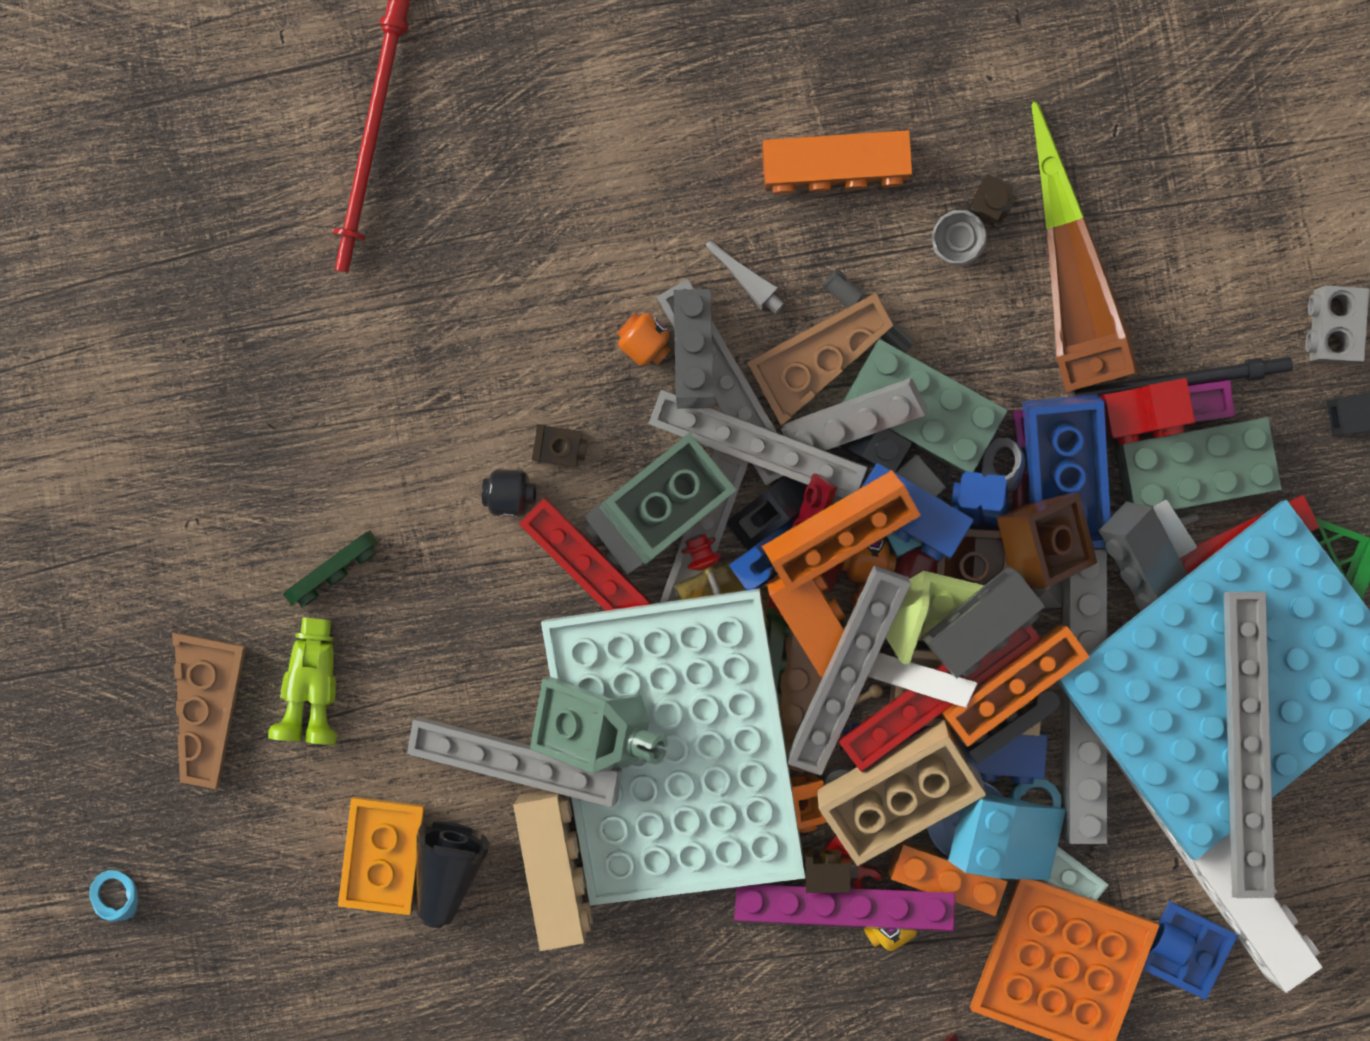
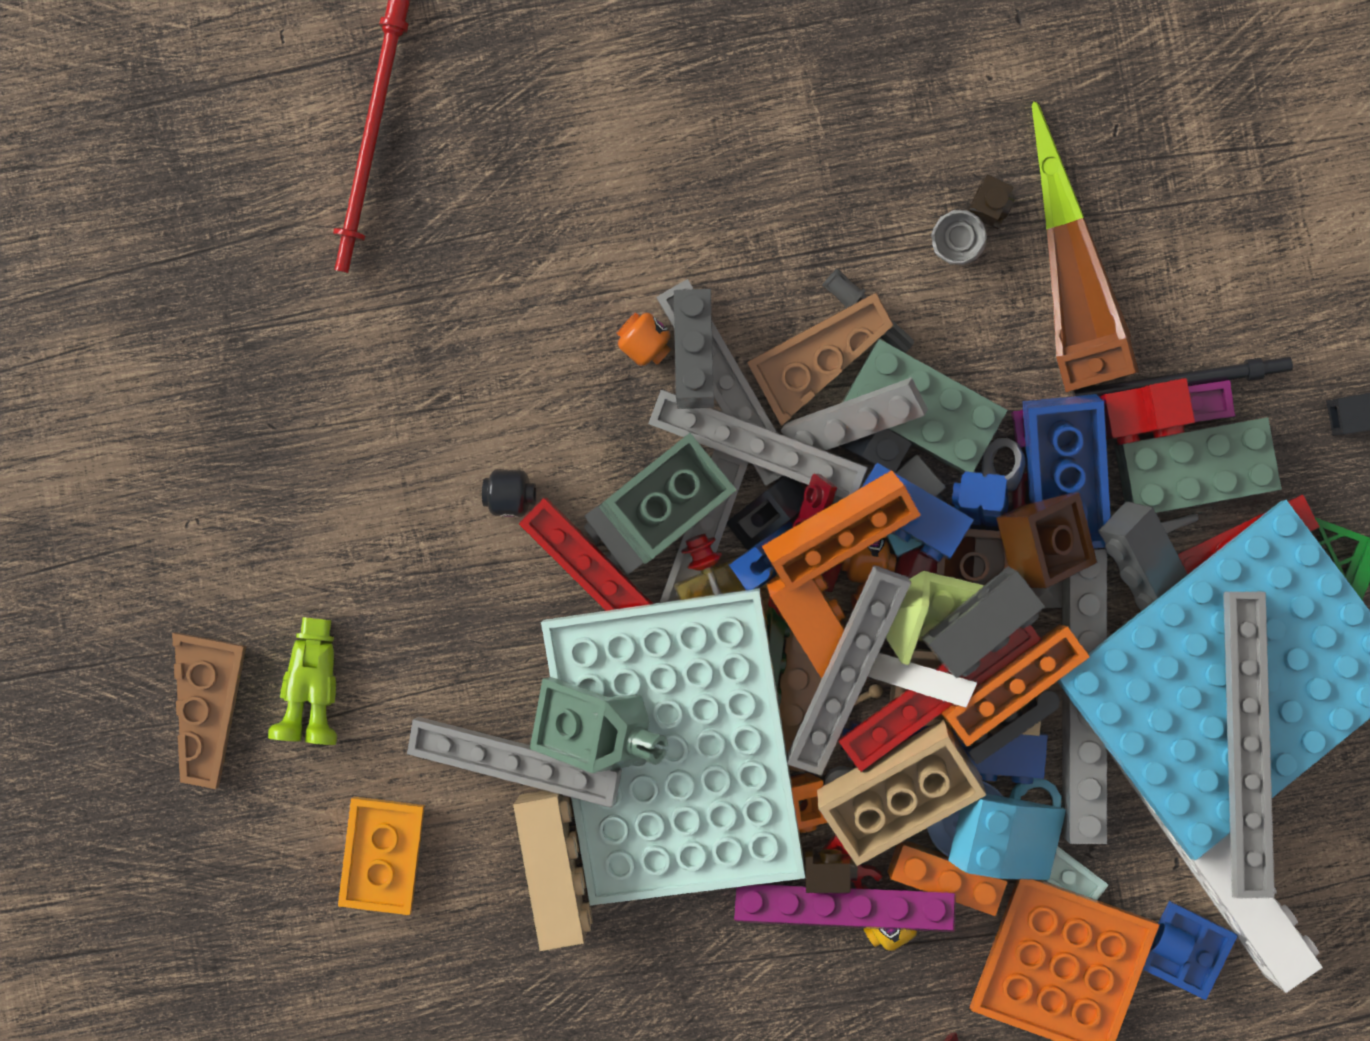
(106, 912): medium azure piece -> none
(332, 570): dark green plate -> none
(445, 869): black cone -> none
(544, 450): dark brown brick -> none
(759, 289): light grey piece -> none
(836, 161): orange brick -> none
(1174, 528): white sticker -> none
(1348, 327): light grey brick -> none

